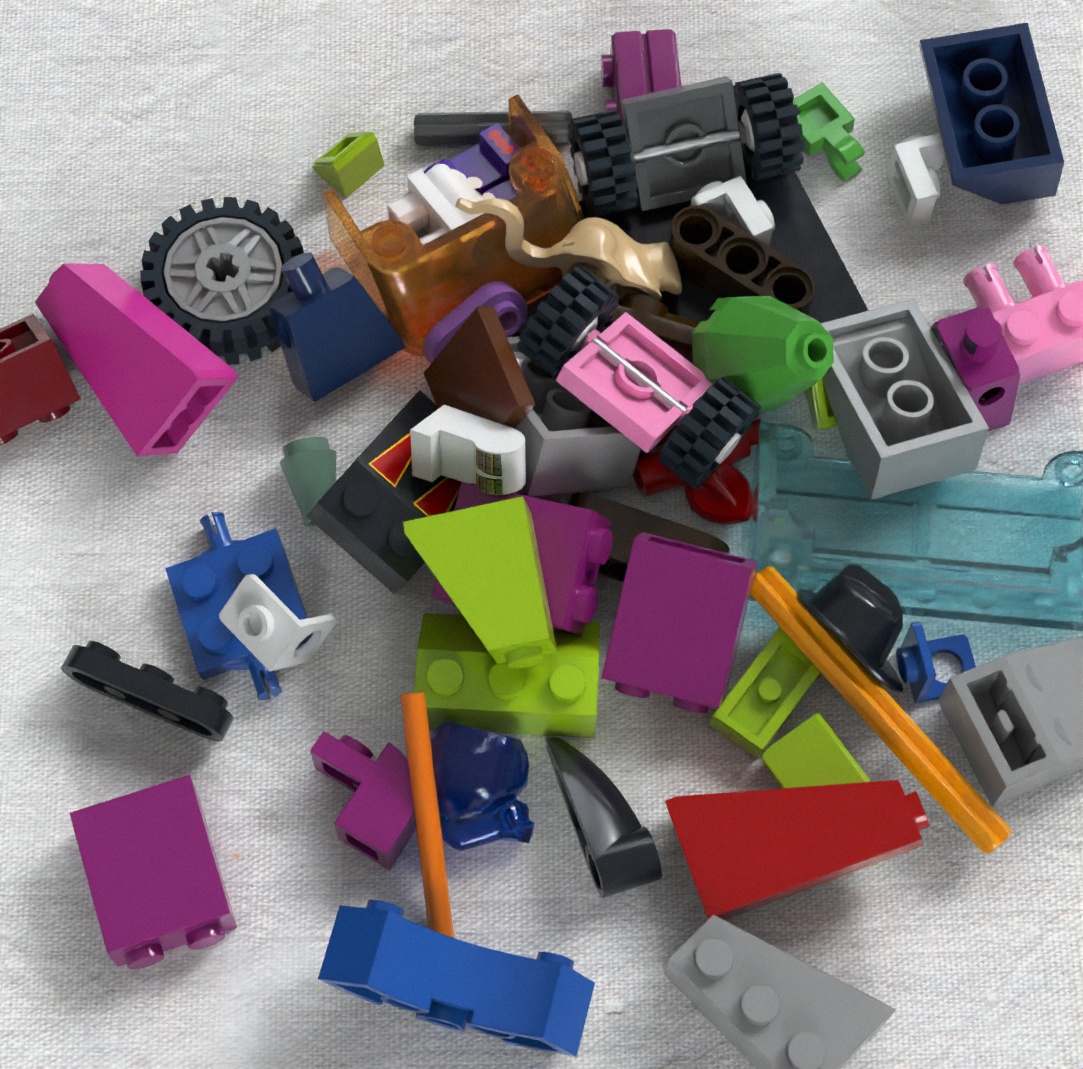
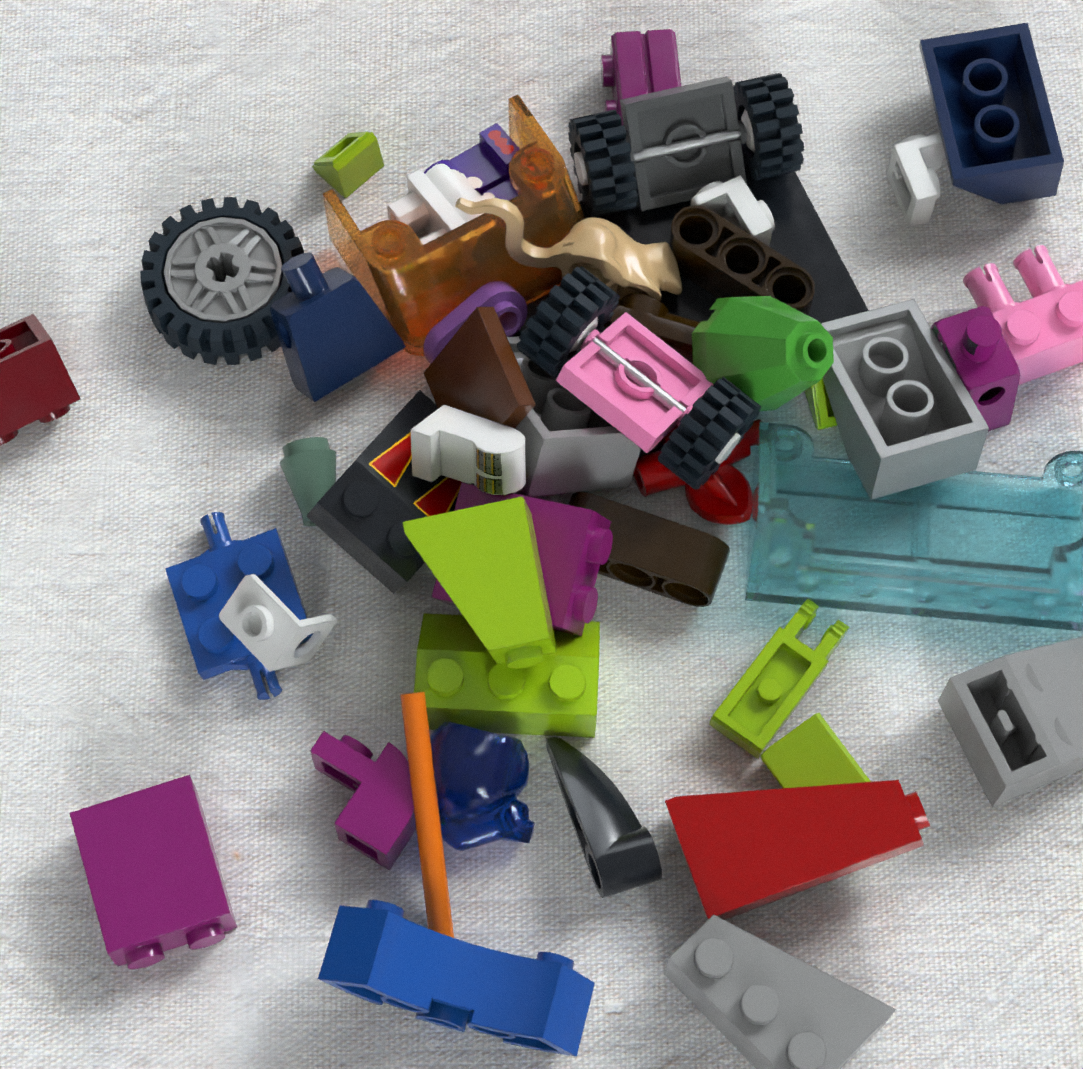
(134, 357): dark pink slope -> none
(148, 690): black plate -> none
(464, 127): dark grey axle -> none
(679, 622): magenta brick -> none
(827, 127): bright green plate -> none
(863, 615): black piece -> none
(880, 712): light orange axle -> none
(917, 666): blue bracket -> none

